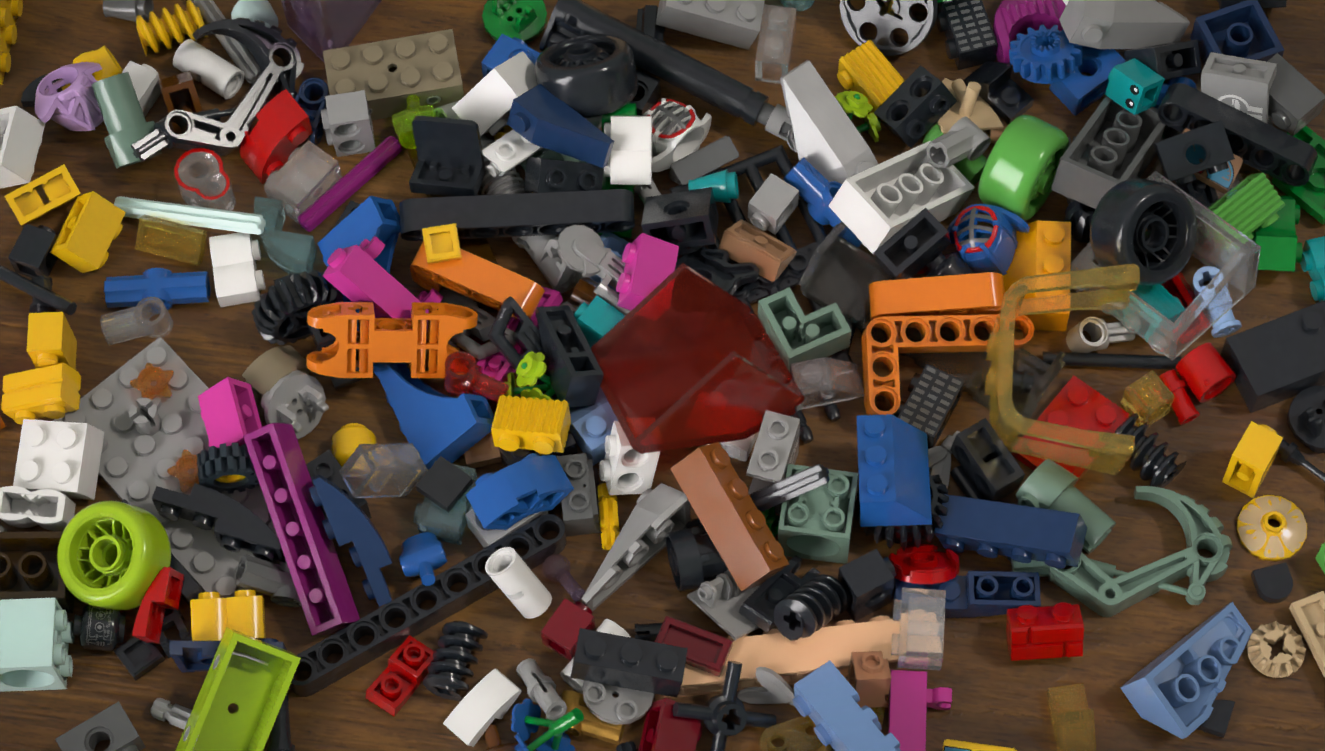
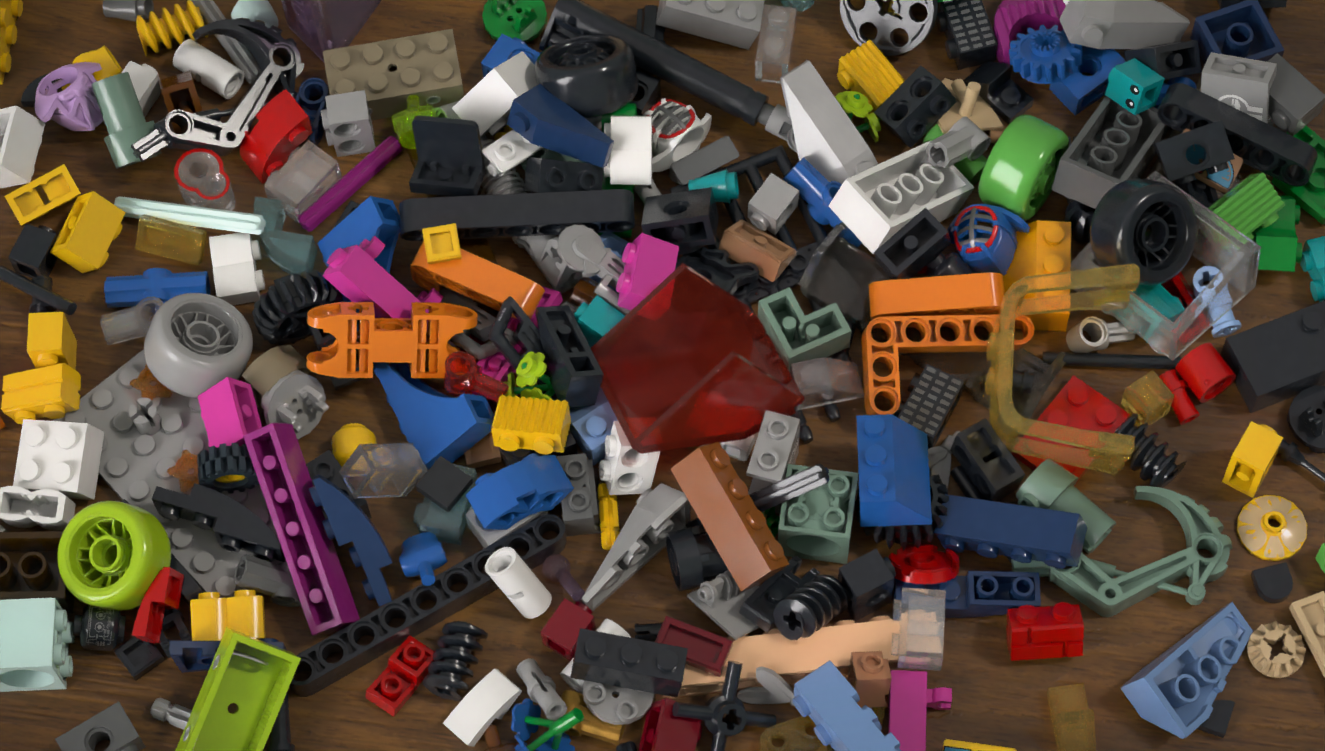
(197, 343): none -> light grey wheel

